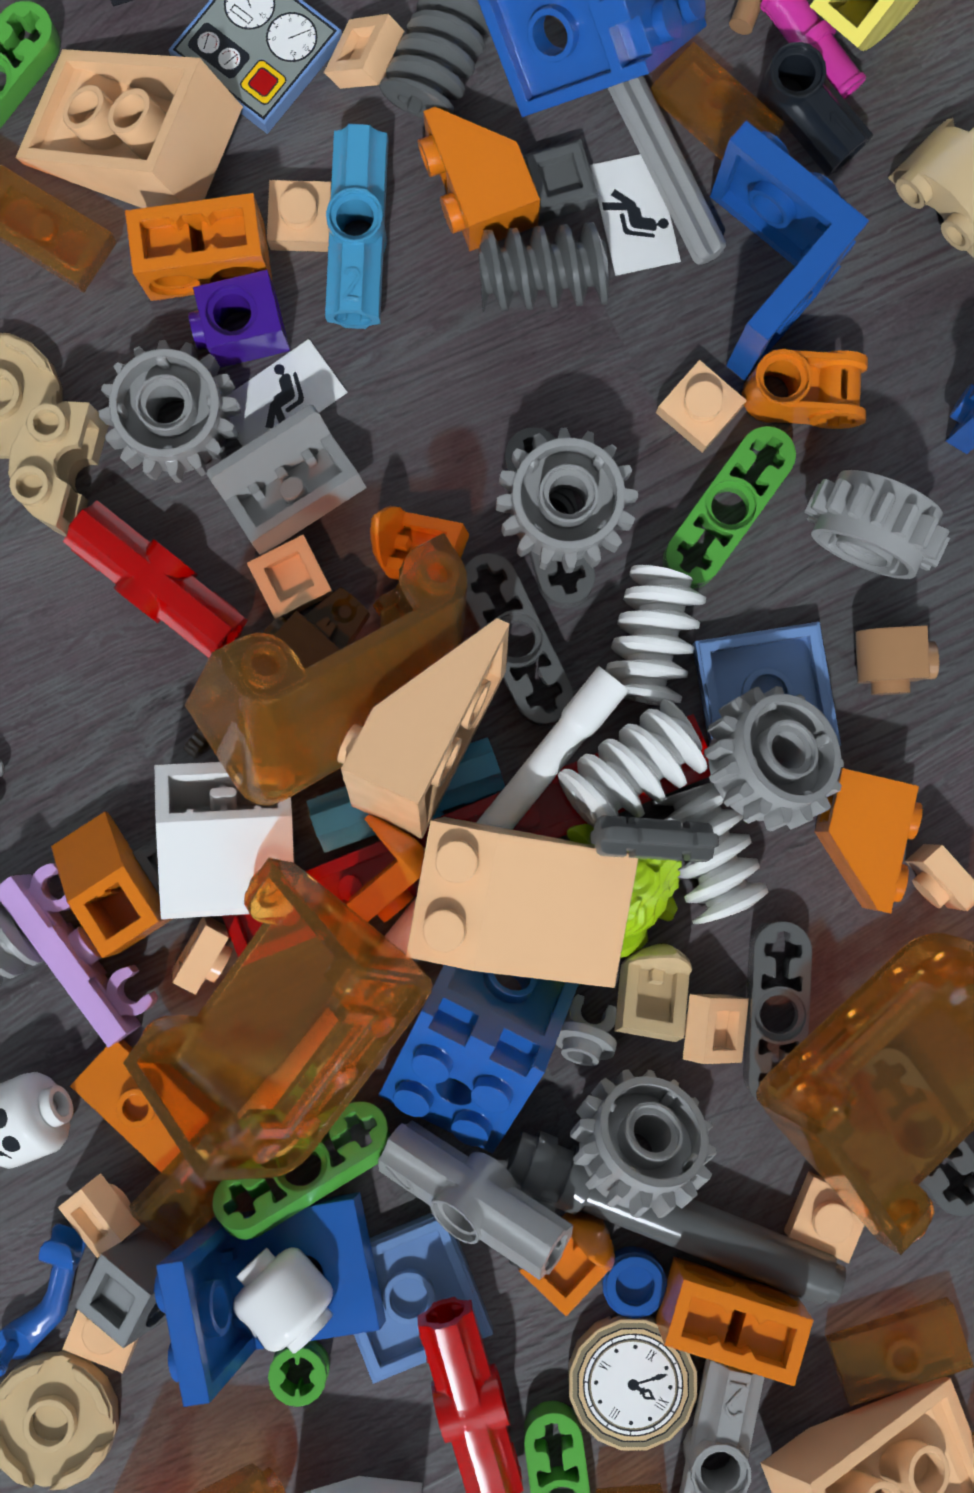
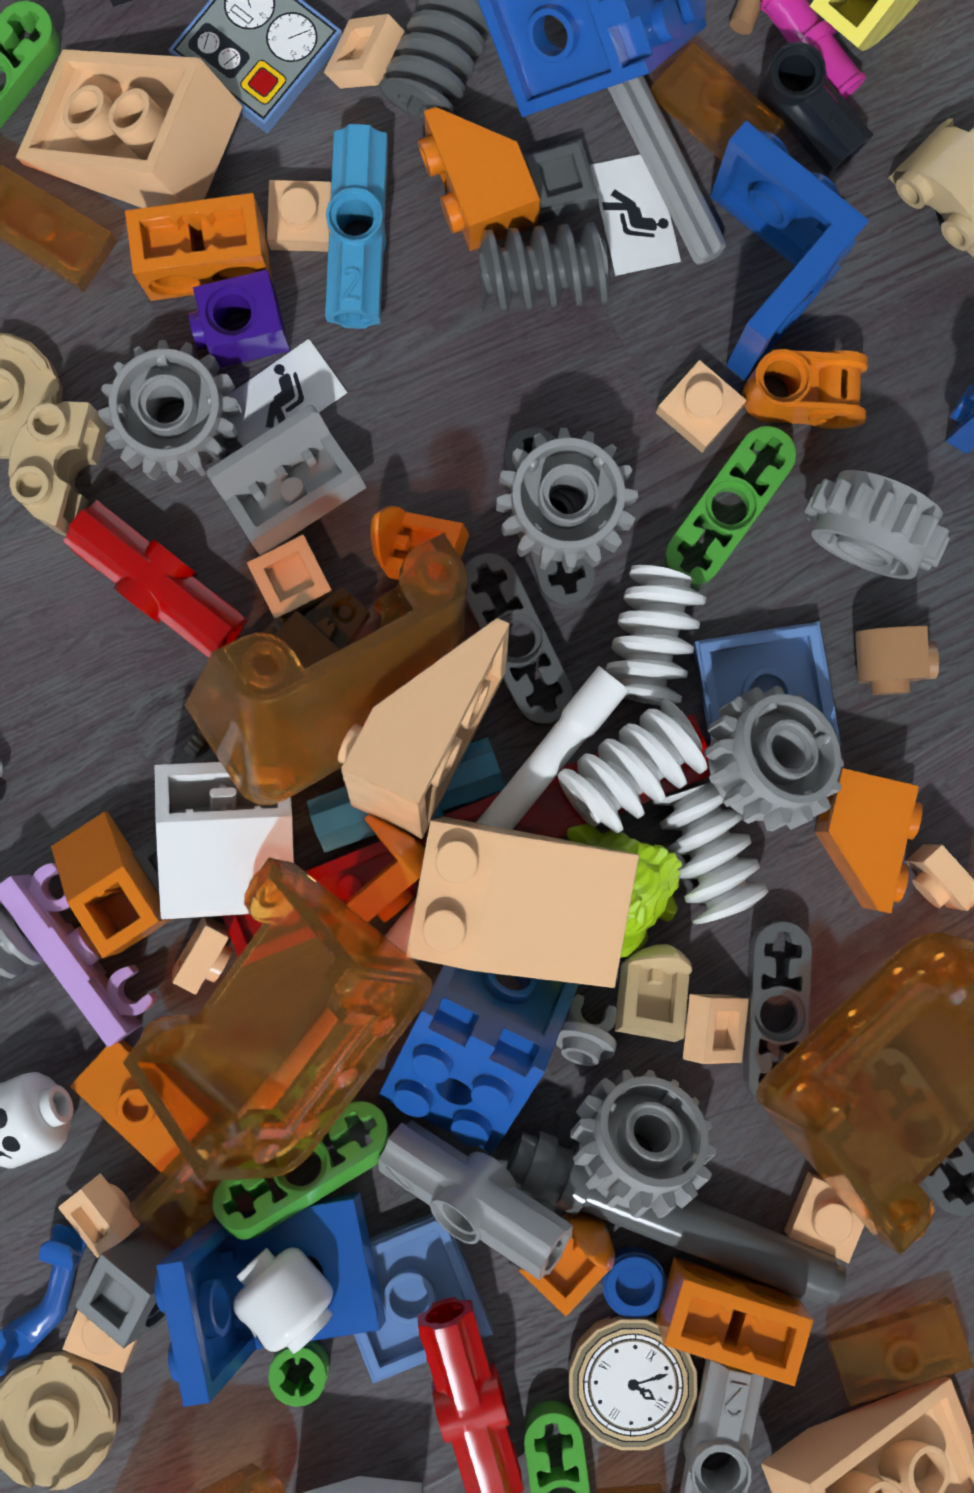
(654, 839): dark grey axle -> none

